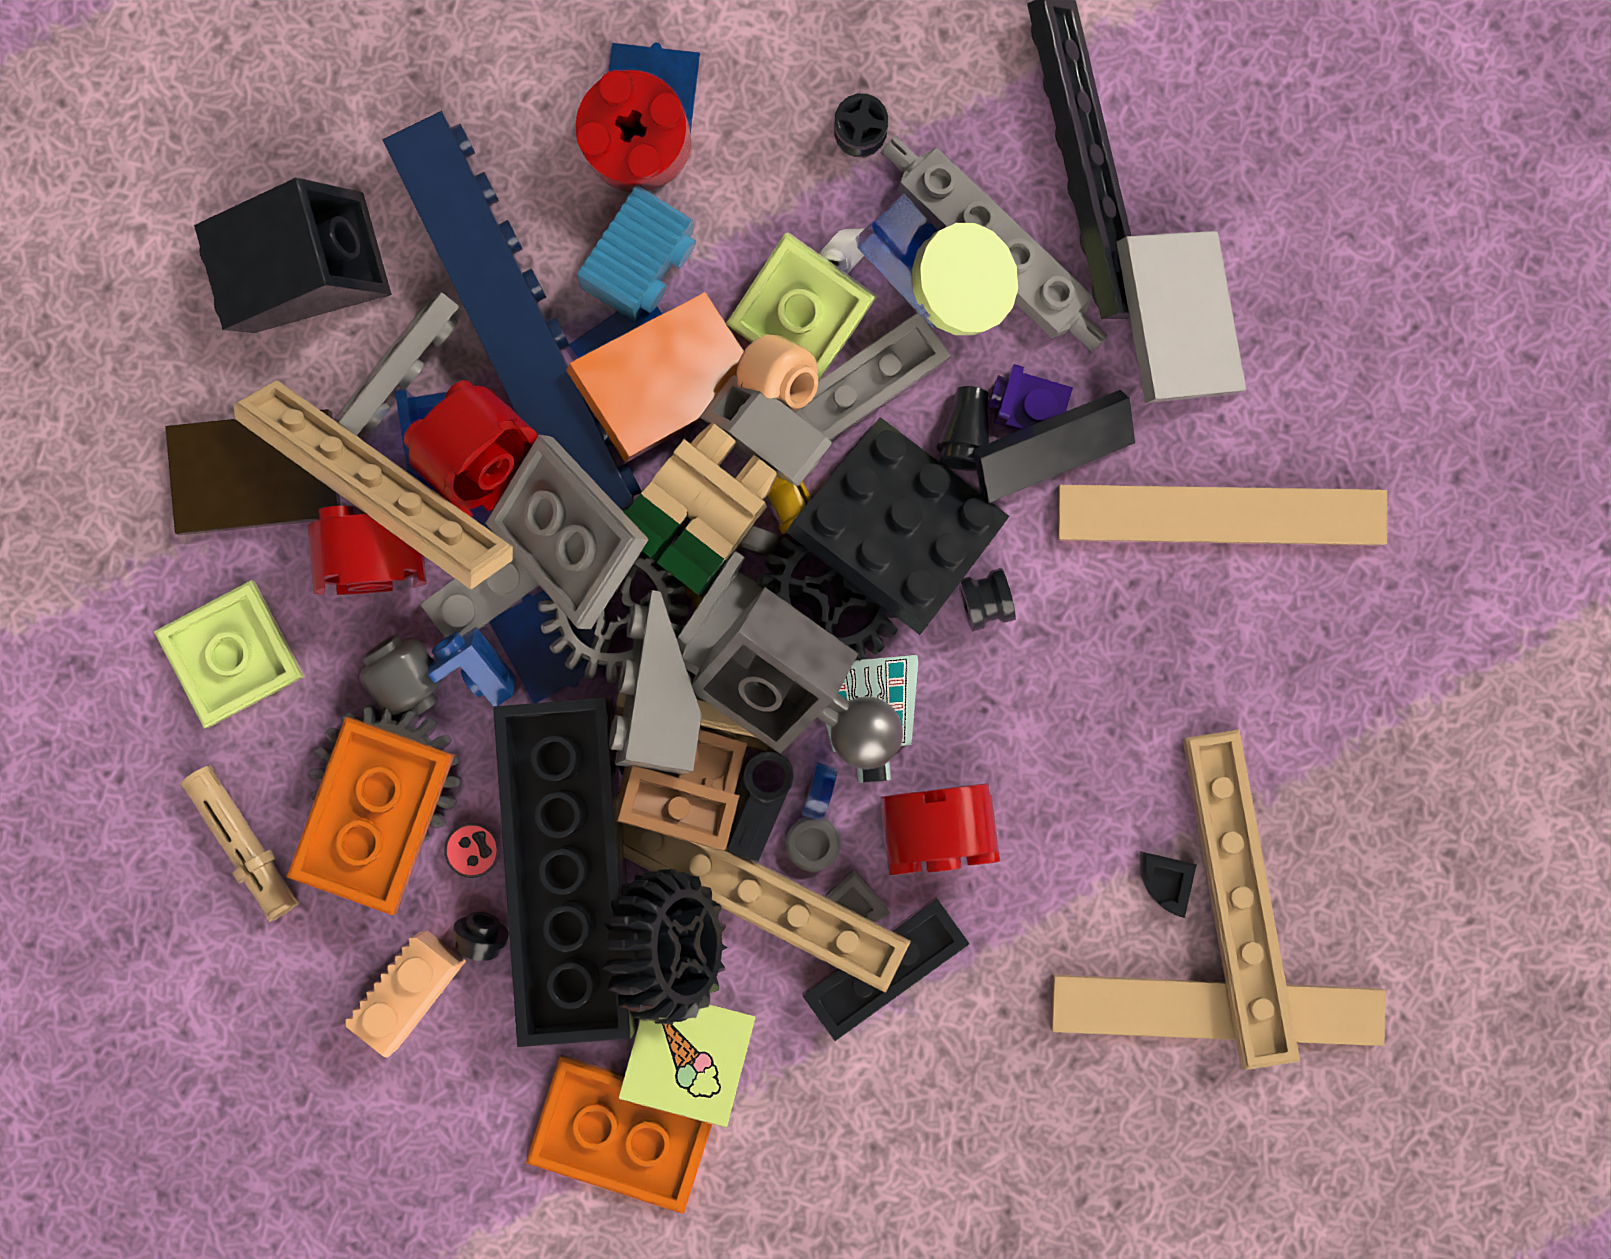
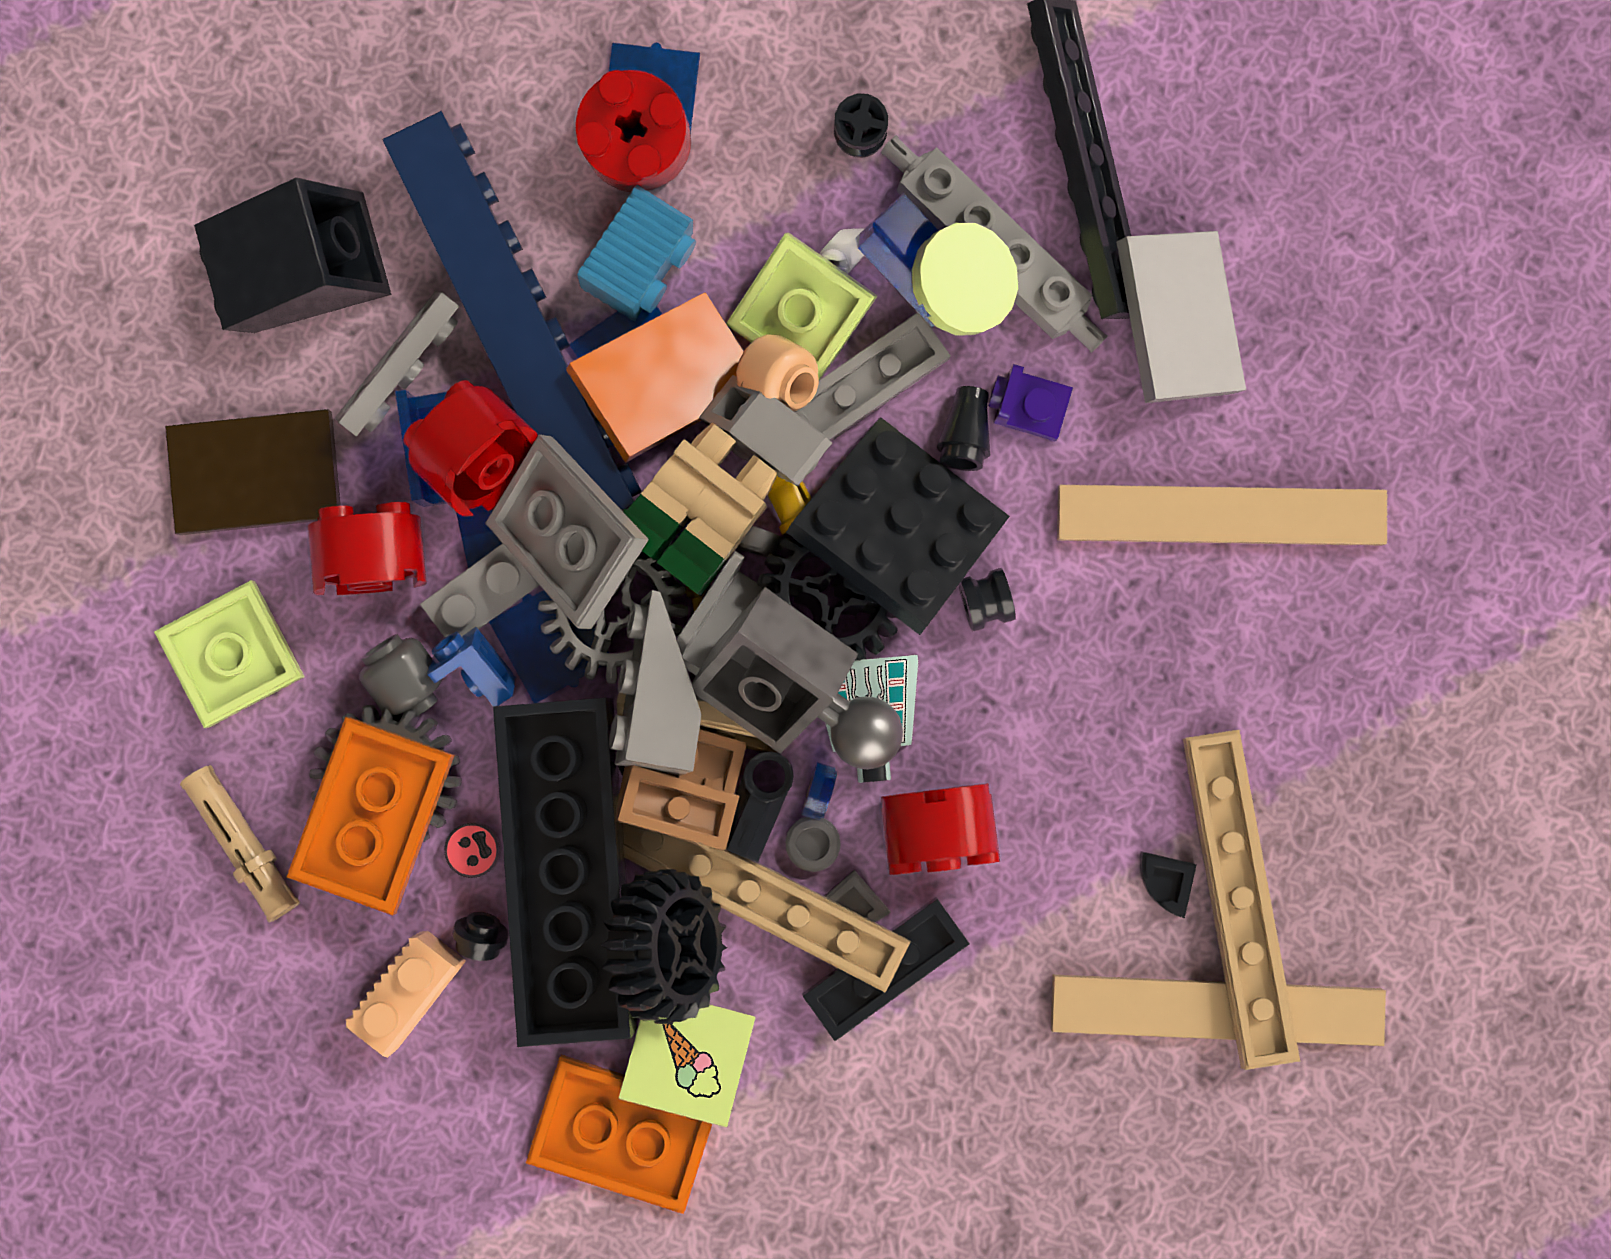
(374, 484): tan tile -> none
(1054, 446): black tile -> none

